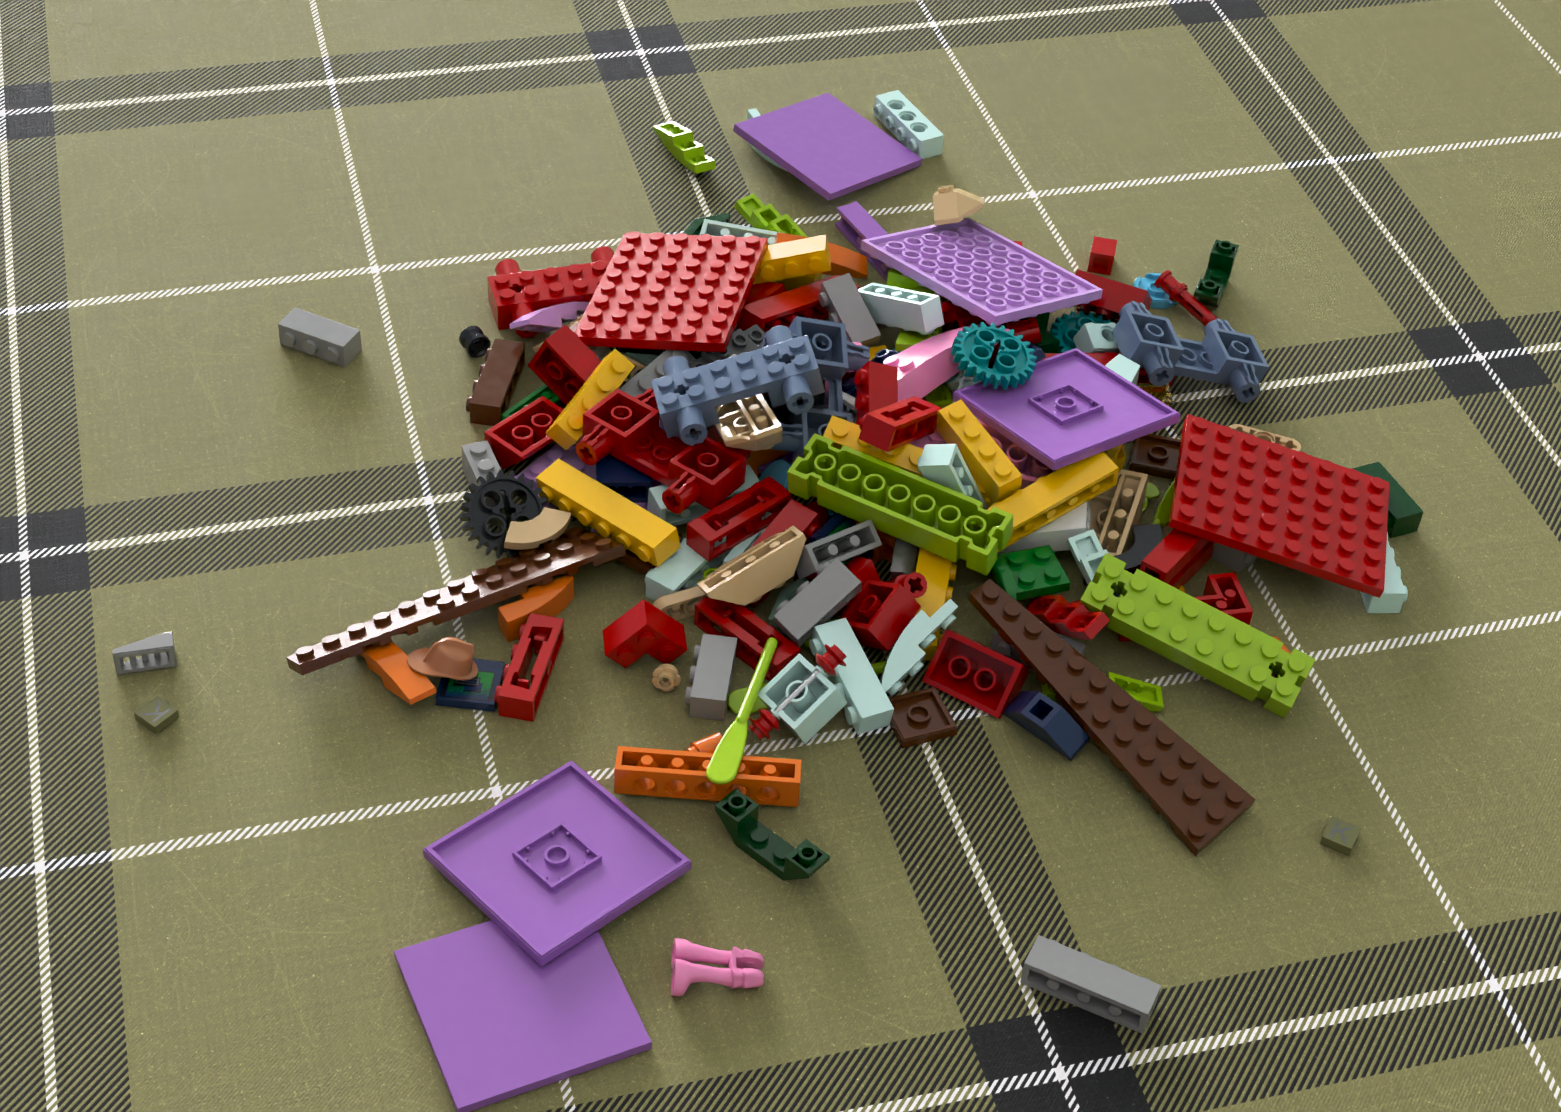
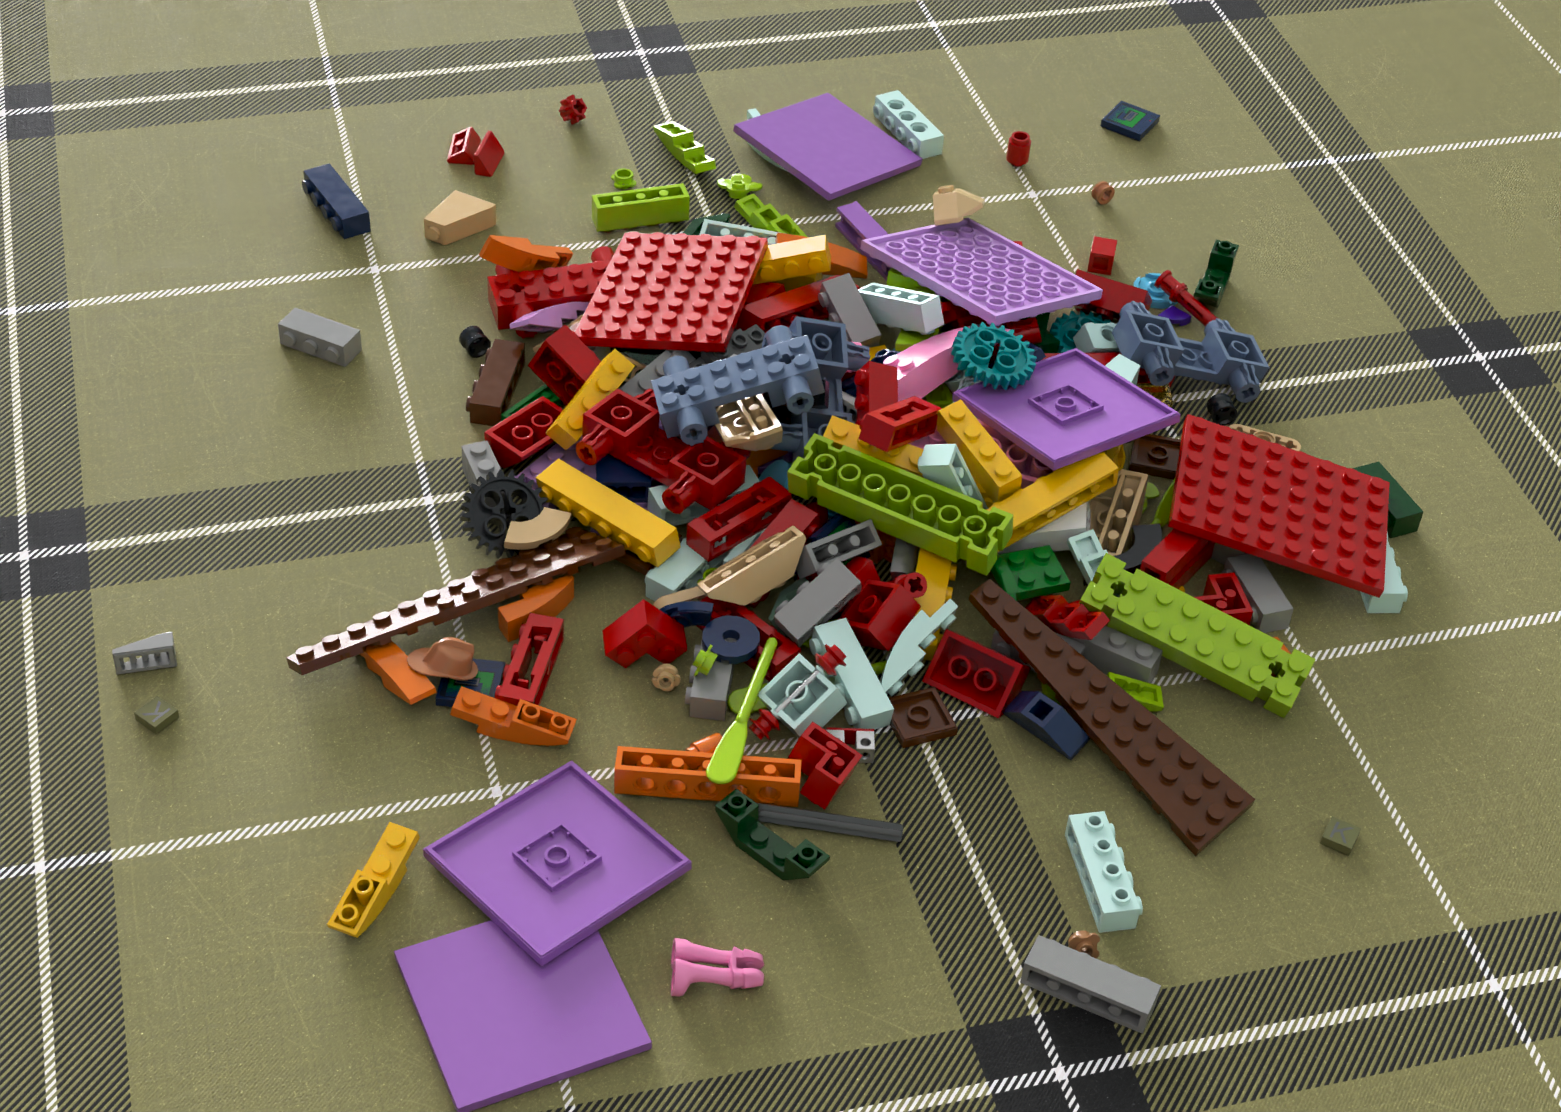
(336, 201): none -> dark blue brick
(376, 882): none -> yellow slope
(458, 218): none -> tan slope
(463, 147): none -> red slope
(488, 155): none -> red slope
(519, 724): none -> orange slope
(521, 255): none -> orange slope
(572, 109): none -> red gear
(623, 178): none -> lime plate
(640, 207): none -> lime brick
(690, 612): none -> dark blue tile
(704, 661): none -> lime plate
(731, 627): none -> dark blue tile
(739, 185): none -> lime plate
(826, 763): none -> red brick
(830, 822): none -> dark grey axle
(861, 738): none -> flat silver piece
(1018, 148): none -> red brick
(1085, 942): none -> medium nougat plate
(1103, 192): none -> nougat bush
(1103, 872): none -> light aqua brick
(1122, 655): none -> light grey brick
(1130, 120): none -> dark blue tile
(1176, 316): none -> dark purple tile
(1221, 409): none -> black wheel
(1268, 602): none -> light grey brick

